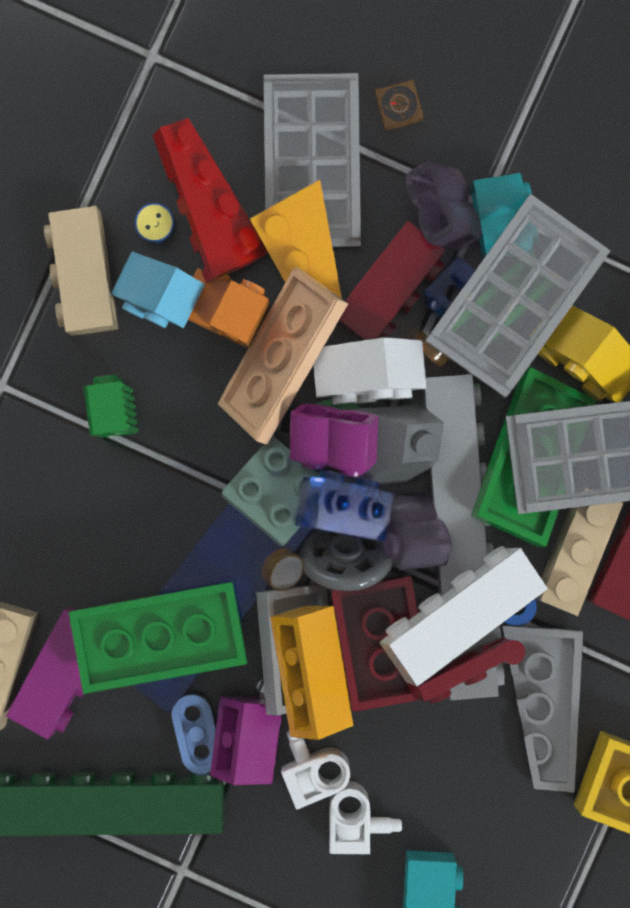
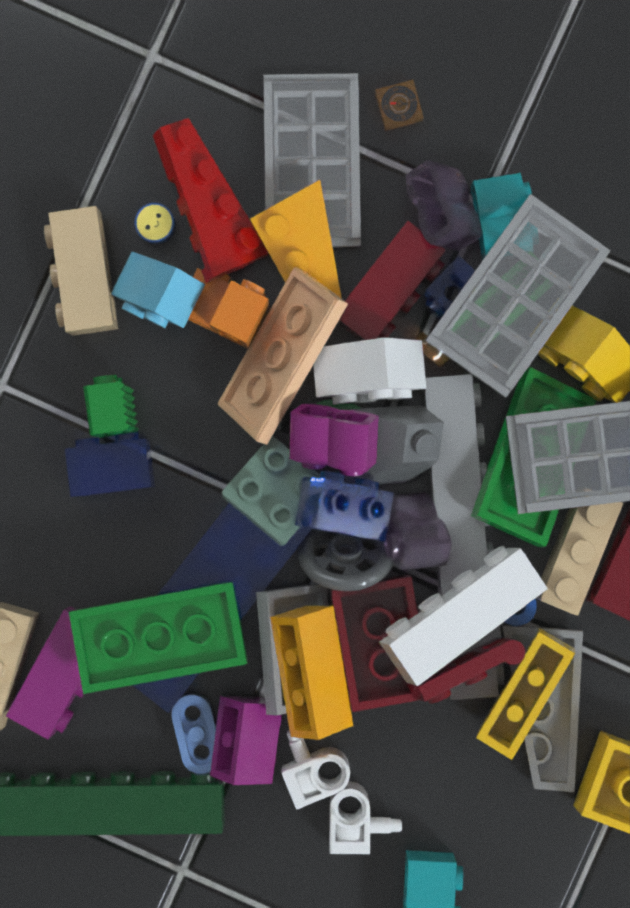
(110, 466): none -> clear blue piece
(282, 569): tile -> none
(525, 693): none -> yellow brick

